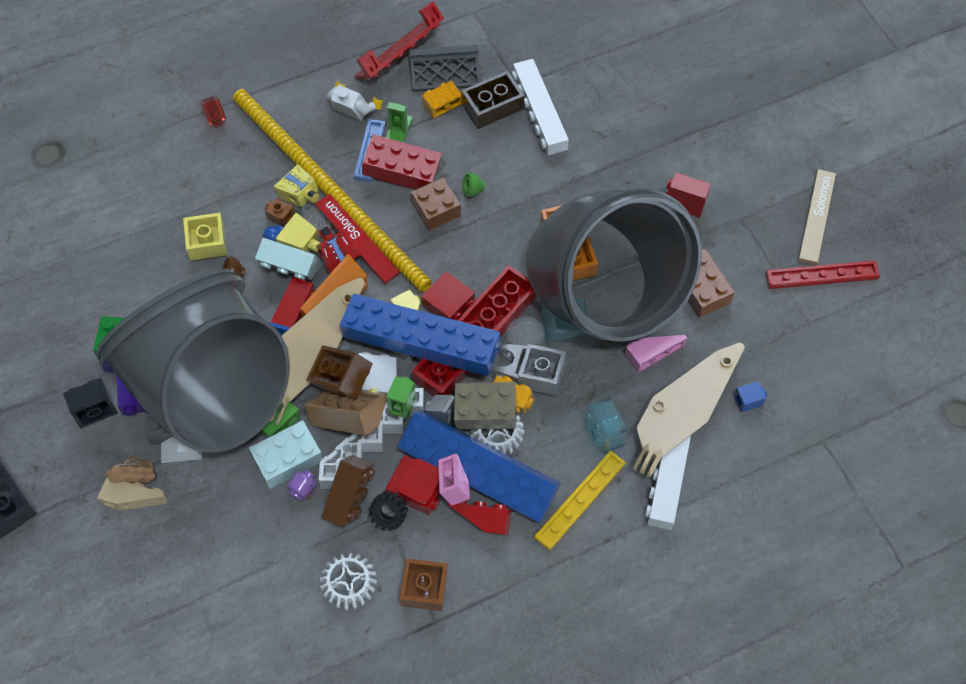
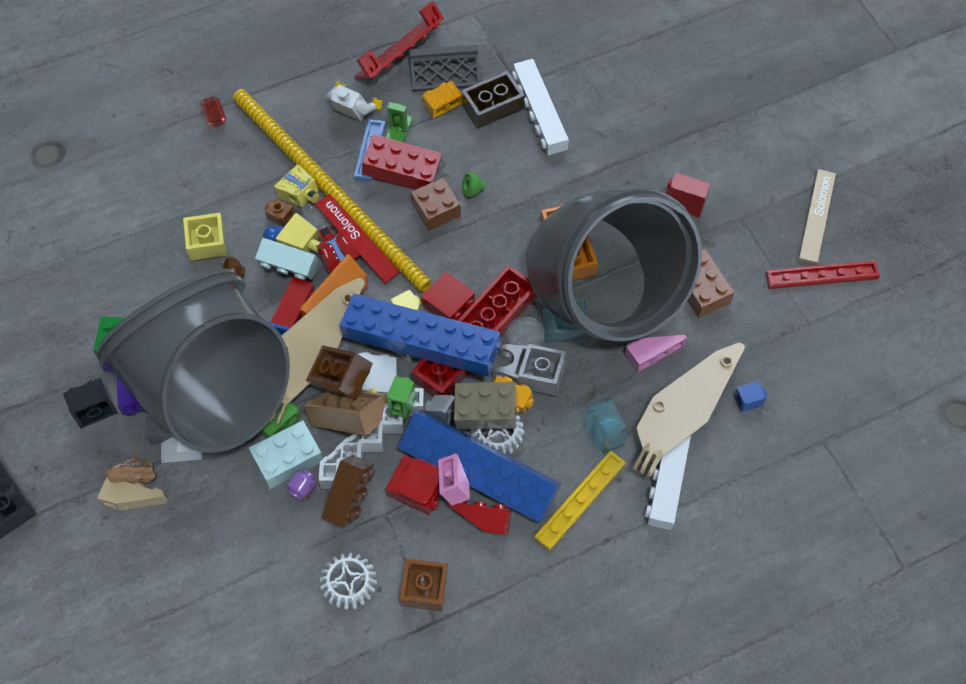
(381, 518): black tyre -> none

